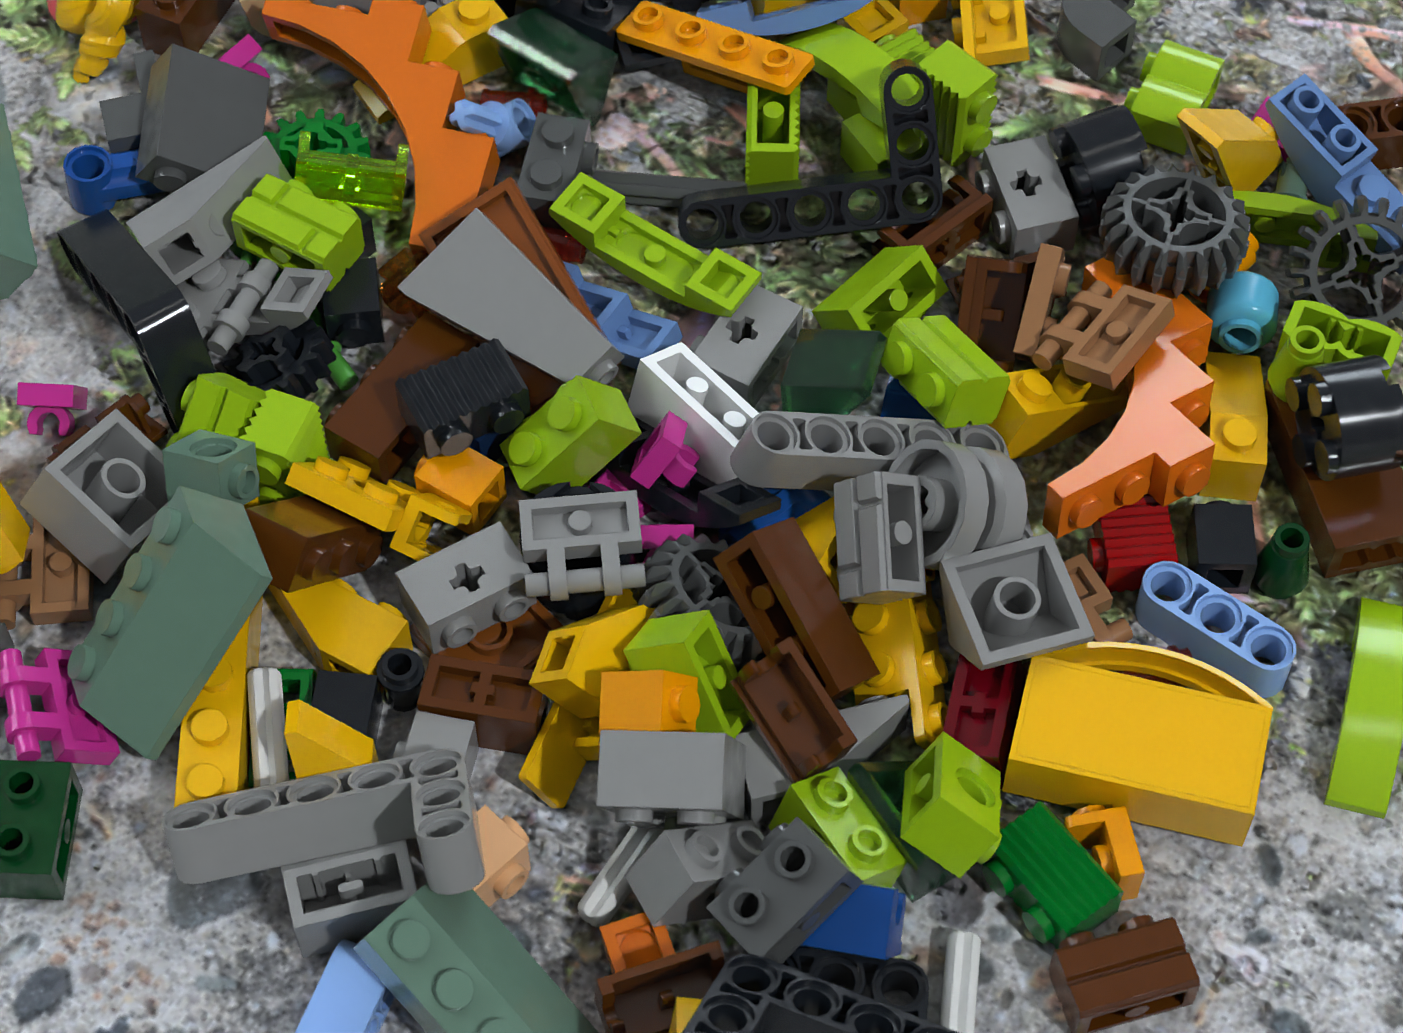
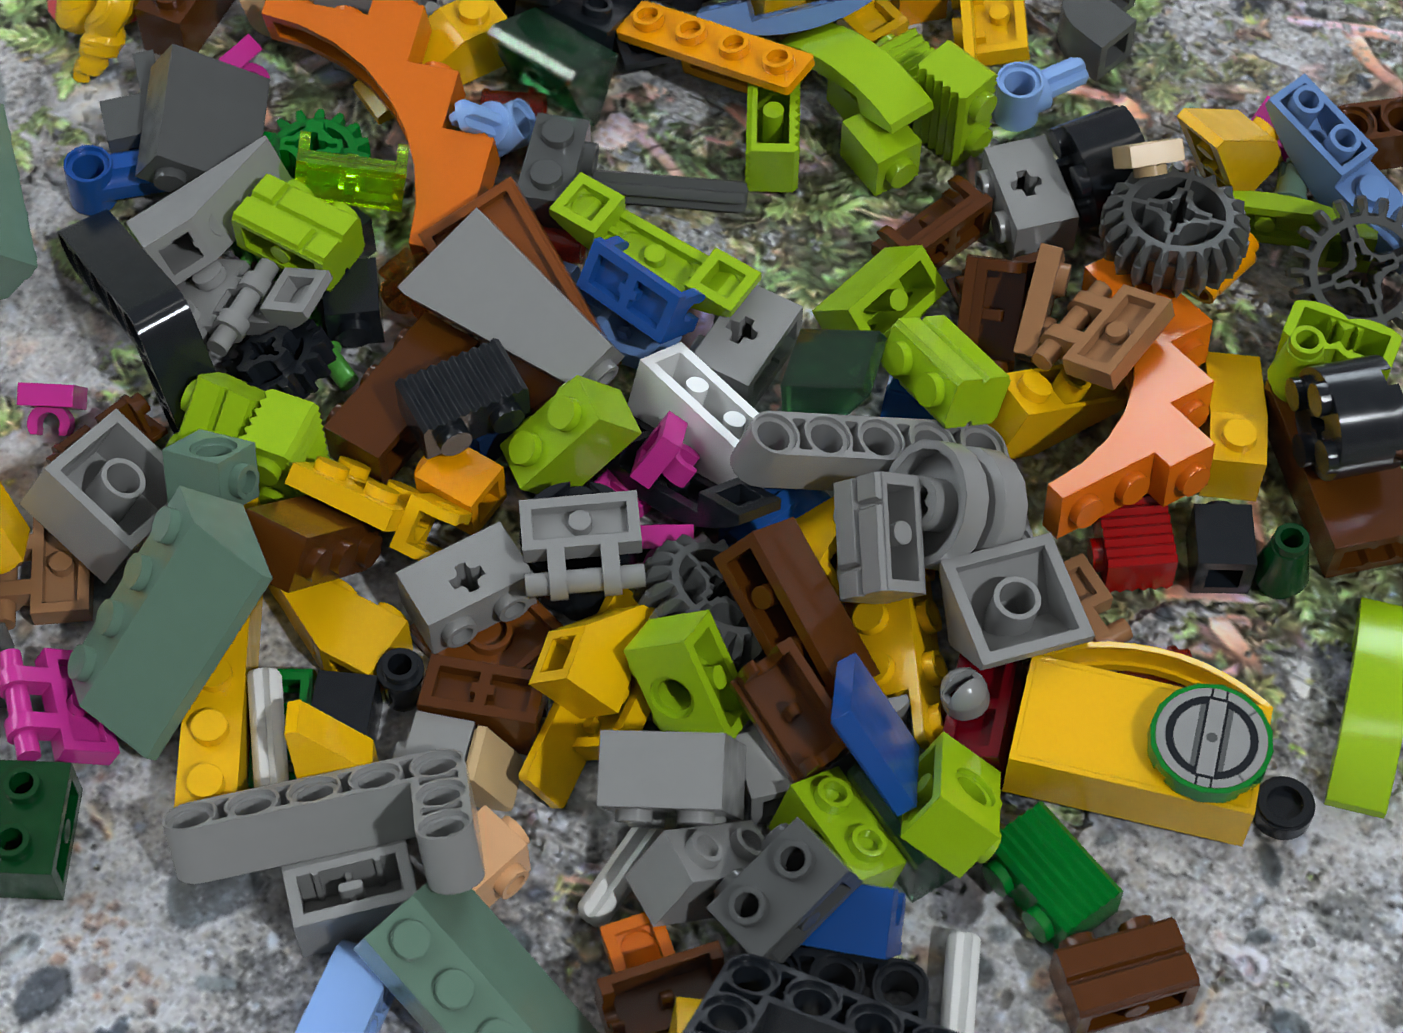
(493, 770): none -> tan slope
(637, 292): none -> blue hinge
(648, 701): light orange brick -> none
(836, 189): black beam -> none
(875, 735): none -> blue tile
(970, 697): none -> light grey hinge
(1027, 90): none -> light blue axle
(1112, 844): light orange bracket -> none
(1148, 157): none -> tan plate
(1172, 81): lime brick -> none
(1202, 604): light blue beam -> none
(1210, 742): none -> tile
(1243, 312): medium azure head -> none
(1284, 808): none -> black tile

